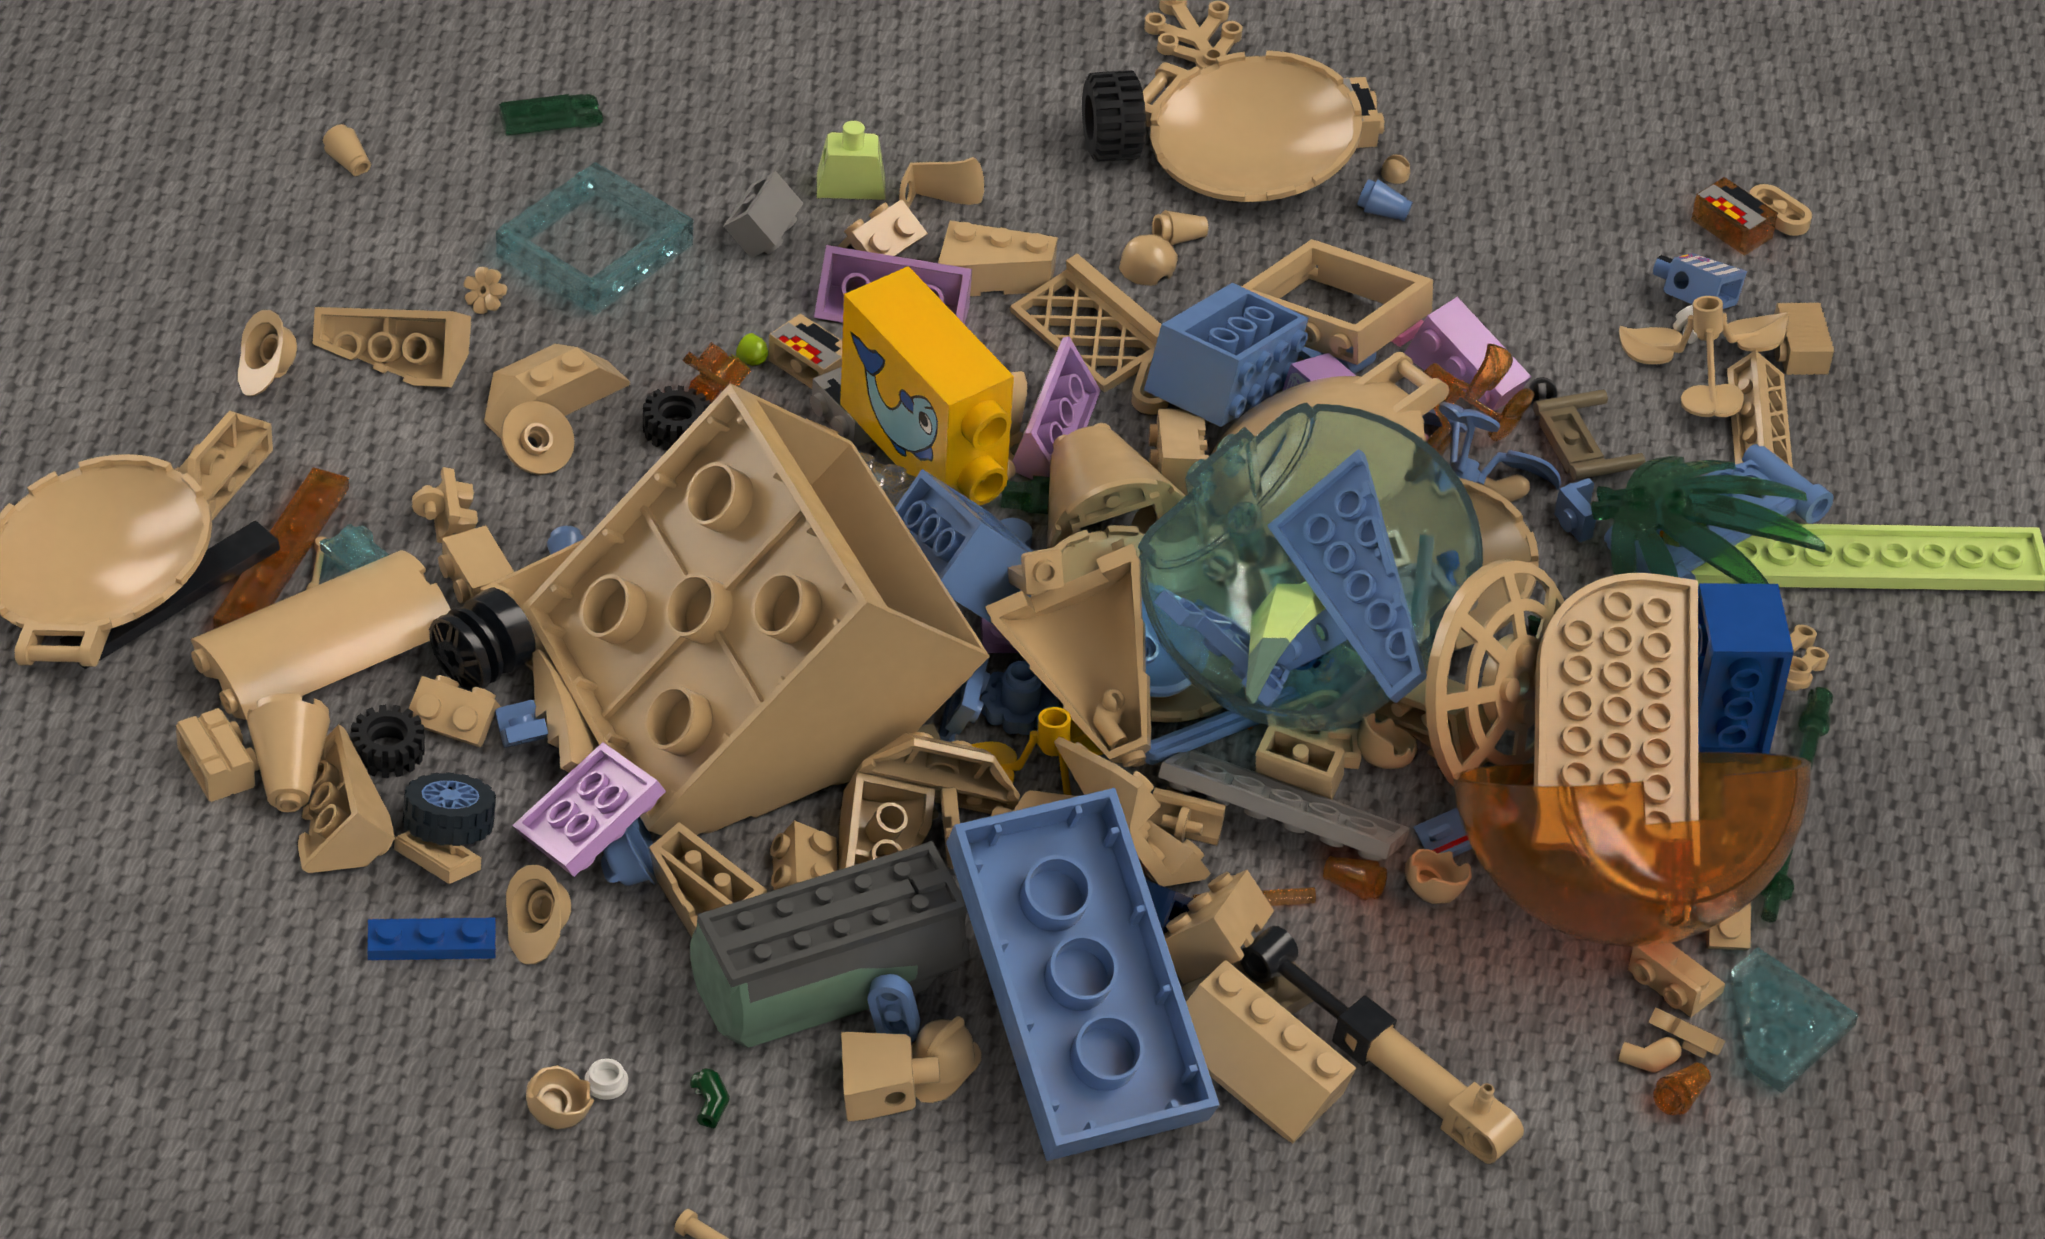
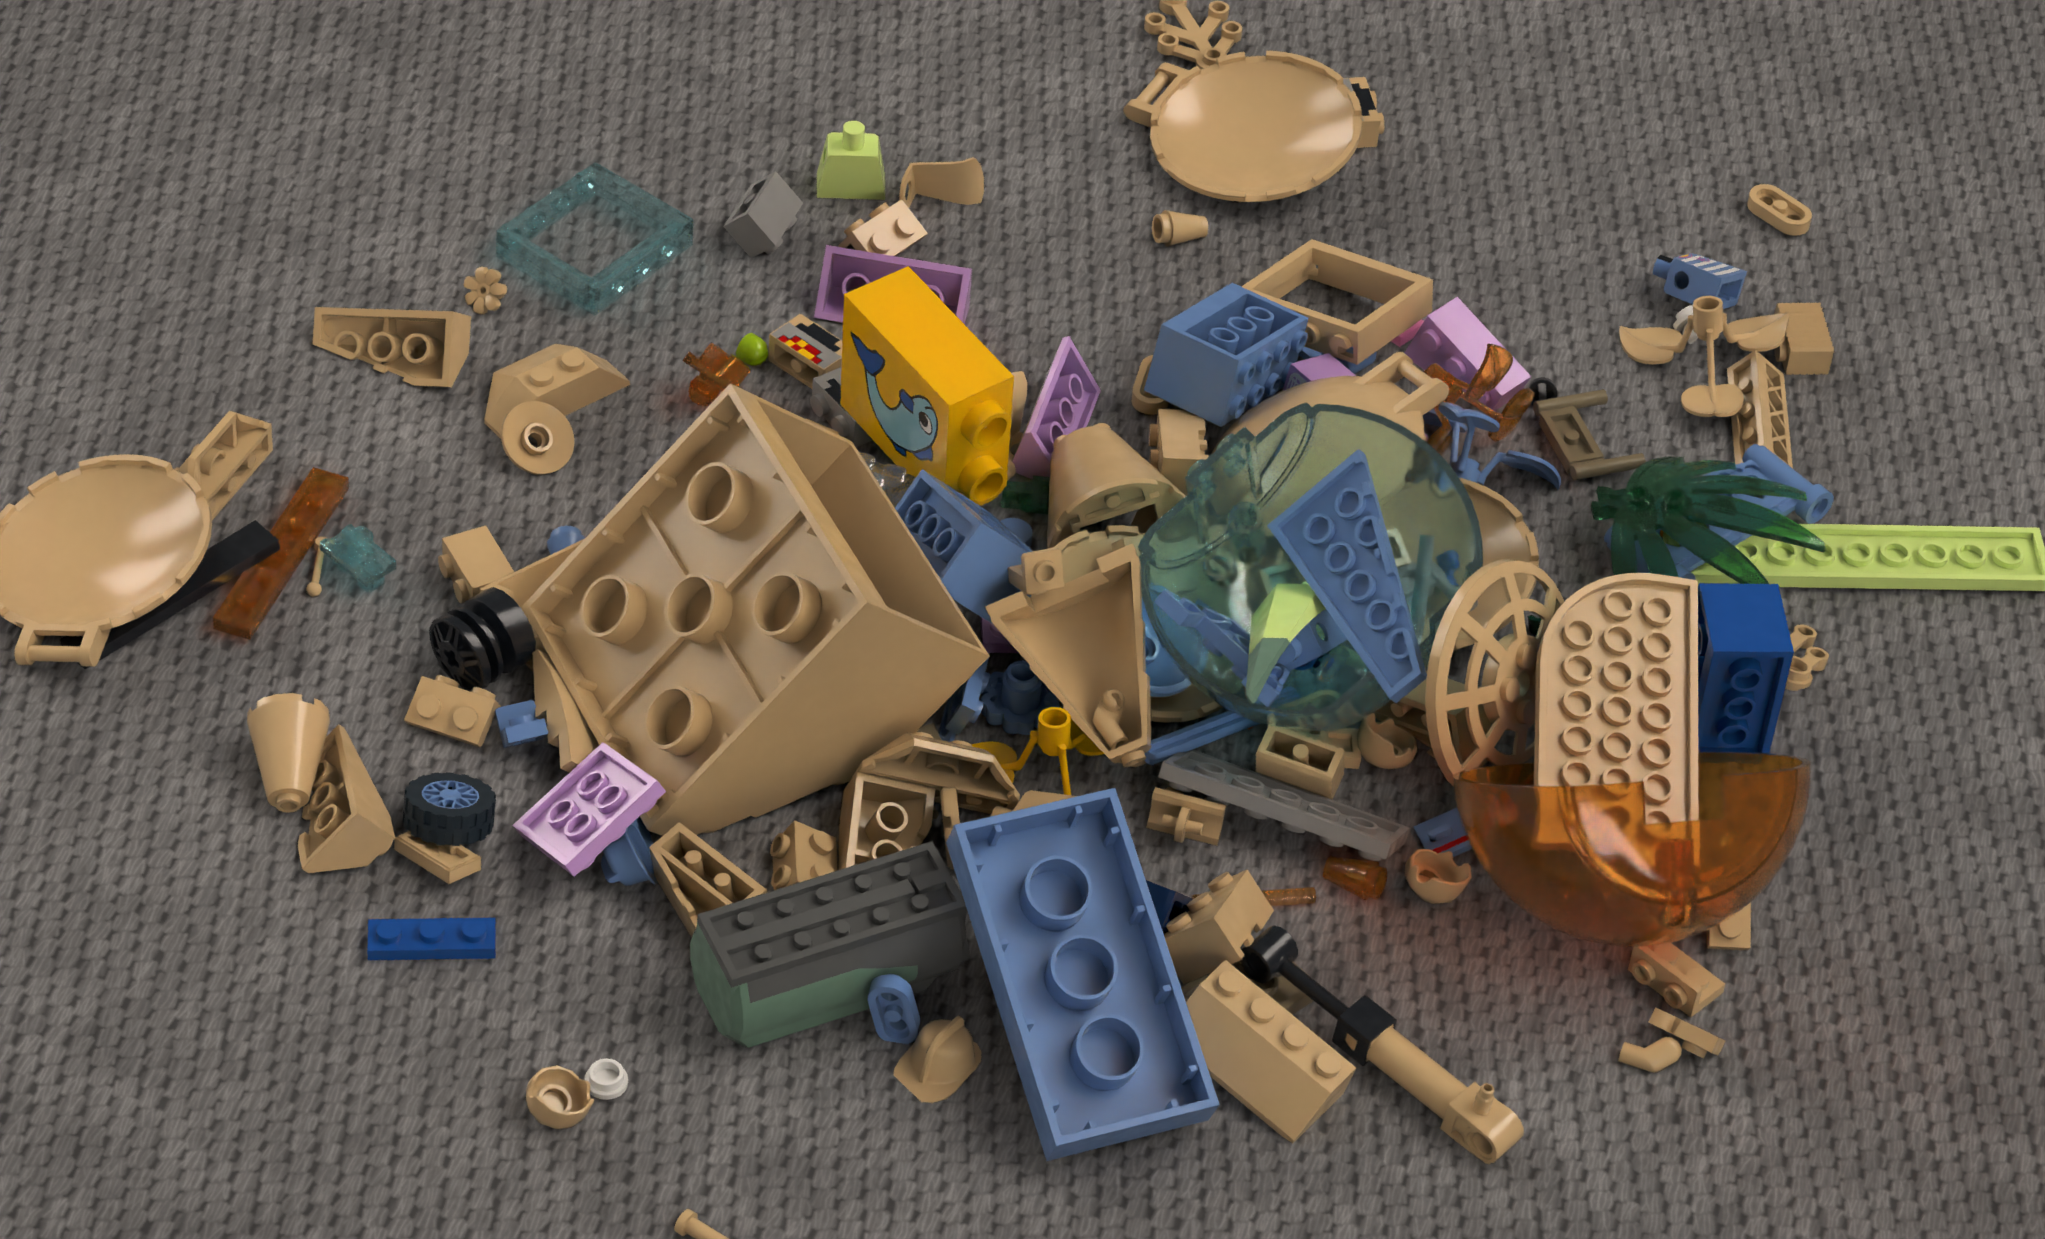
(216, 754): tan brick -> none
(265, 352): tan piece -> none
(321, 633): tan cylinder -> none
(346, 149): tan cone -> none
(388, 724): black tyre -> none
(447, 505): tan hips -> none
(531, 900): tan piece -> none
(550, 113): clear green hinge -> none
(667, 405): black tyre -> none
(715, 1095): dark green arm -> none
(882, 1074): tan torso -> none
(1000, 257): tan wedge -> none
(1110, 302): tan fence -> none
(1113, 116): black tyre -> none
(1148, 260): tan hair -> none
(1160, 854): tan wedge -> none
(1383, 200): medium blue cone -> none
(1396, 169): tan hinge -> none
(1511, 487): tan arm -> none
(1574, 509): medium blue bracket -> none
(1681, 1089): clear orange cone -> none
(1734, 216): clear orange brick -> none
(1784, 1019): clear light blue plate -> none
(1813, 723): clear green bar -> none

